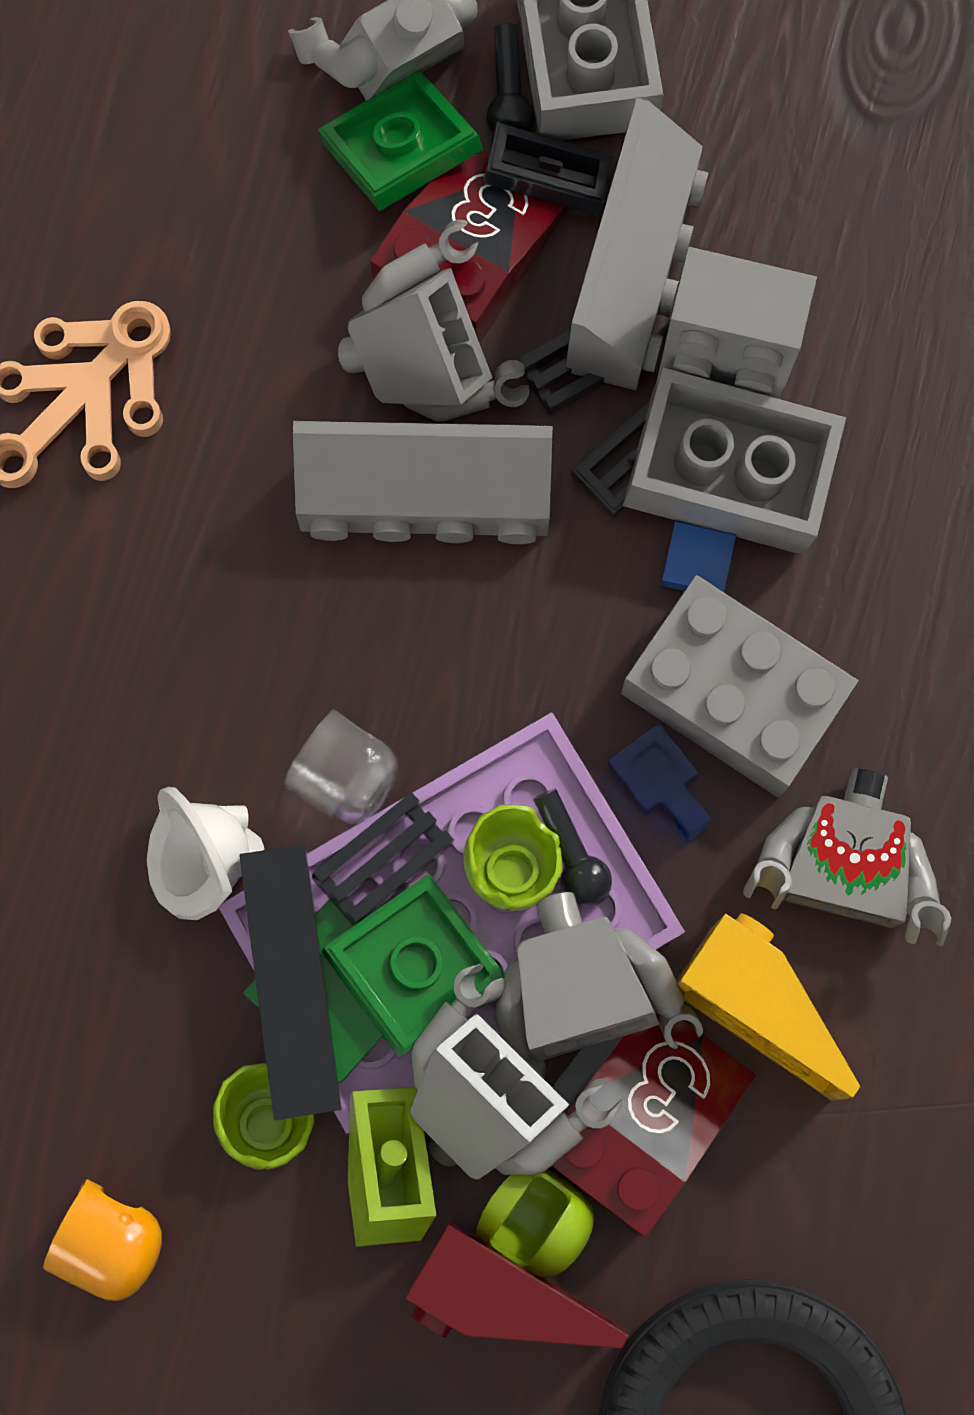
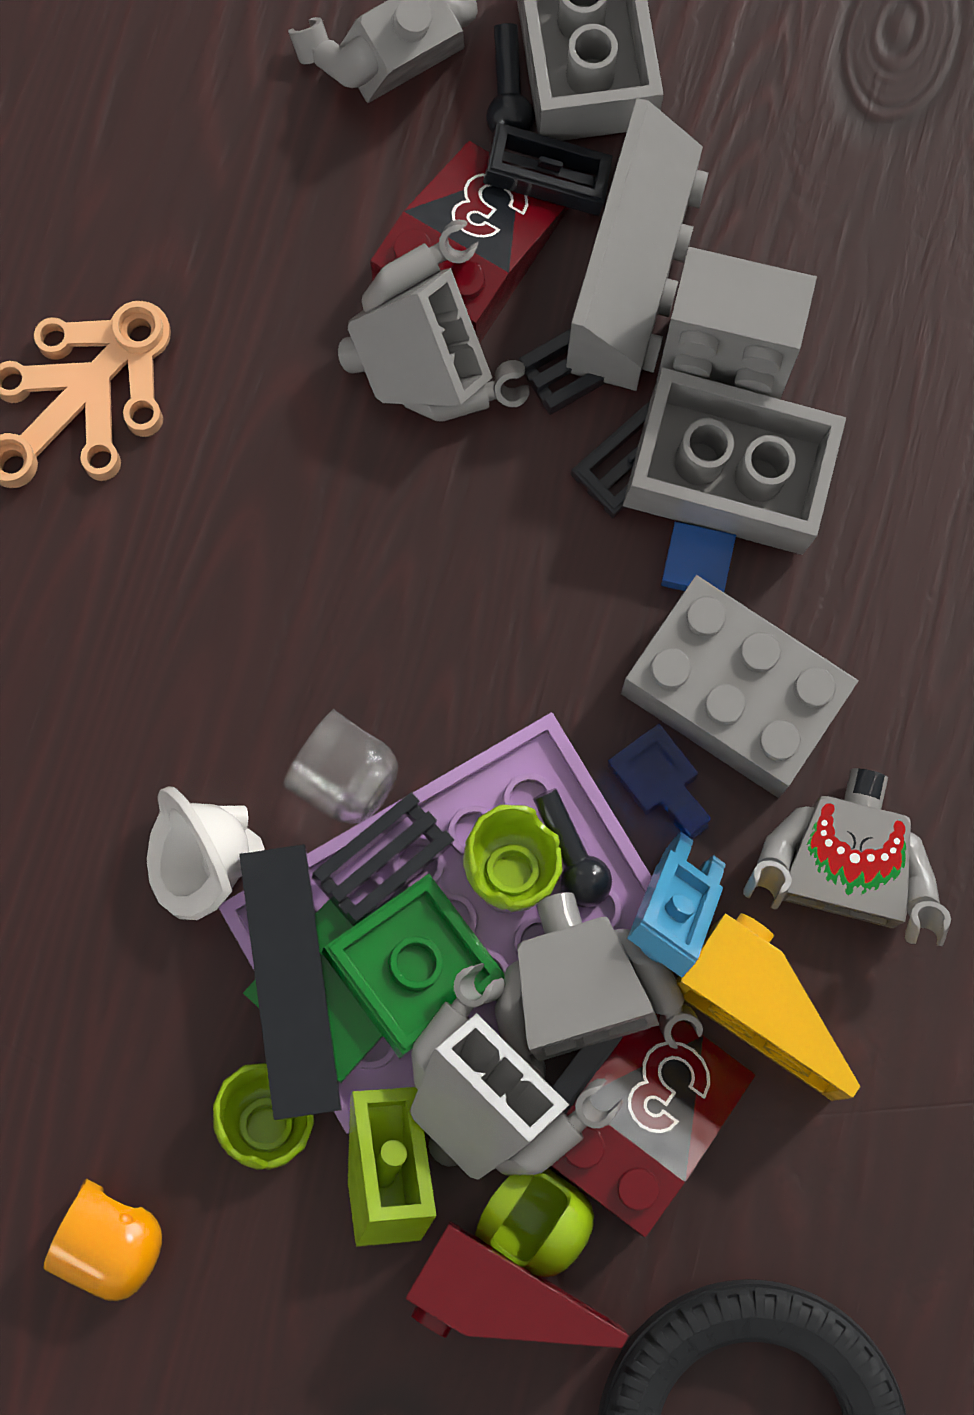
(400, 140): green tile -> none
(422, 480): light grey slope -> none
(677, 907): none -> dark azure hinge

